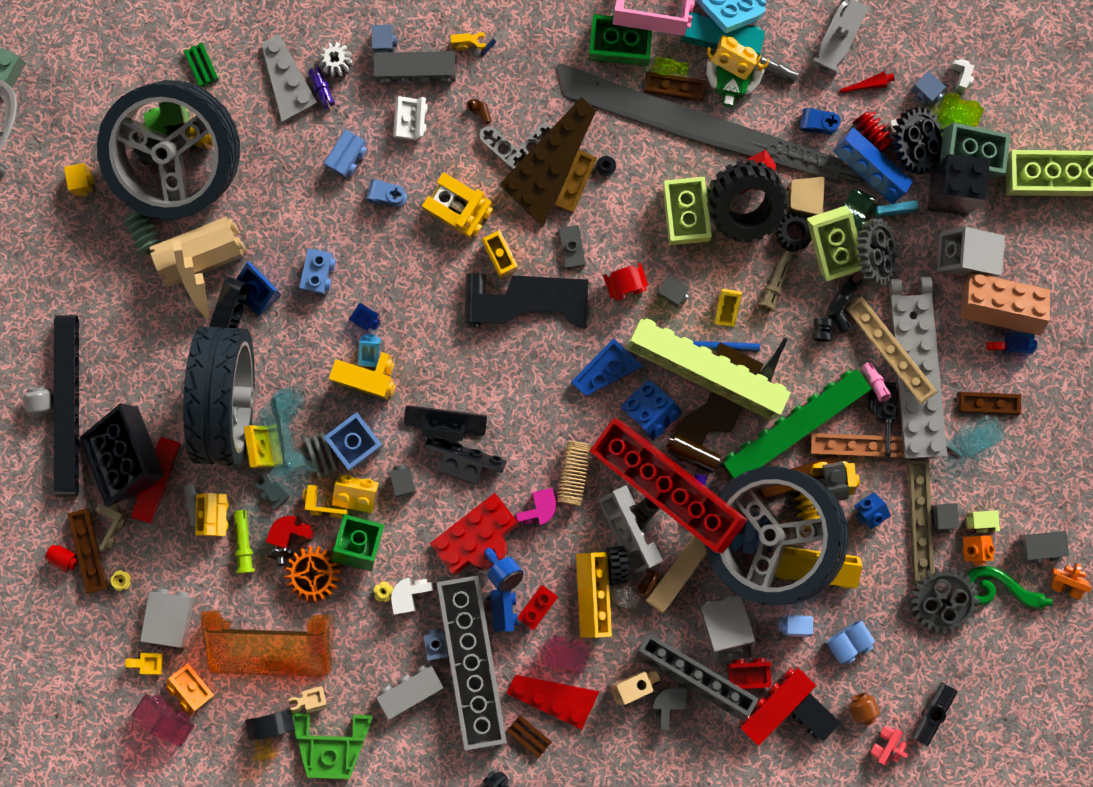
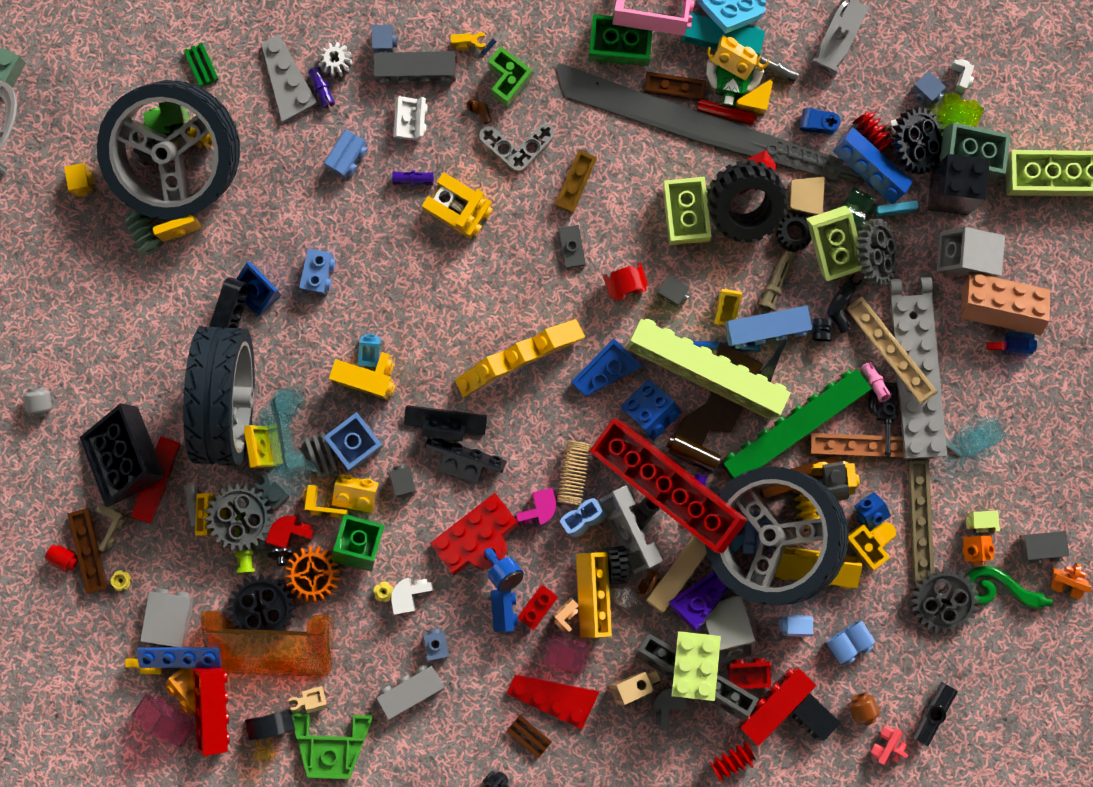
(66, 405): black beam -> none
(177, 228): none -> yellow plate
(179, 657): none -> blue bracket
(193, 282): tan slope -> none
(207, 245): tan brick -> none
(210, 710): none -> red brick
(222, 528): none -> dark grey gear
(280, 602): none -> black gear
(365, 318): clear blue bracket -> none
(382, 193): medium blue piece -> none
(413, 178): none -> dark purple pin
(471, 662): light grey brick -> none
(499, 254): yellow brick -> none
(512, 73): none -> bright green brick
(519, 355): none -> yellow arch
(525, 295): black door -> none
(543, 170): dark brown wing -> none
(567, 610): none -> light nougat bracket
(588, 514): none -> light blue brick
(606, 172): black plate -> none
(667, 66): clear neon green plate -> none
(696, 666): none -> yellowish green brick
(699, 600): none -> dark purple wing
(726, 112): none -> red axle
(733, 762): none -> red piece
(756, 100): none -> yellow slope
(767, 326): none -> medium blue brick
(870, 544): none -> yellow brick
(876, 81): red piece -> none
(945, 517): dark grey brick -> none
(989, 403): reddish brown tile -> none

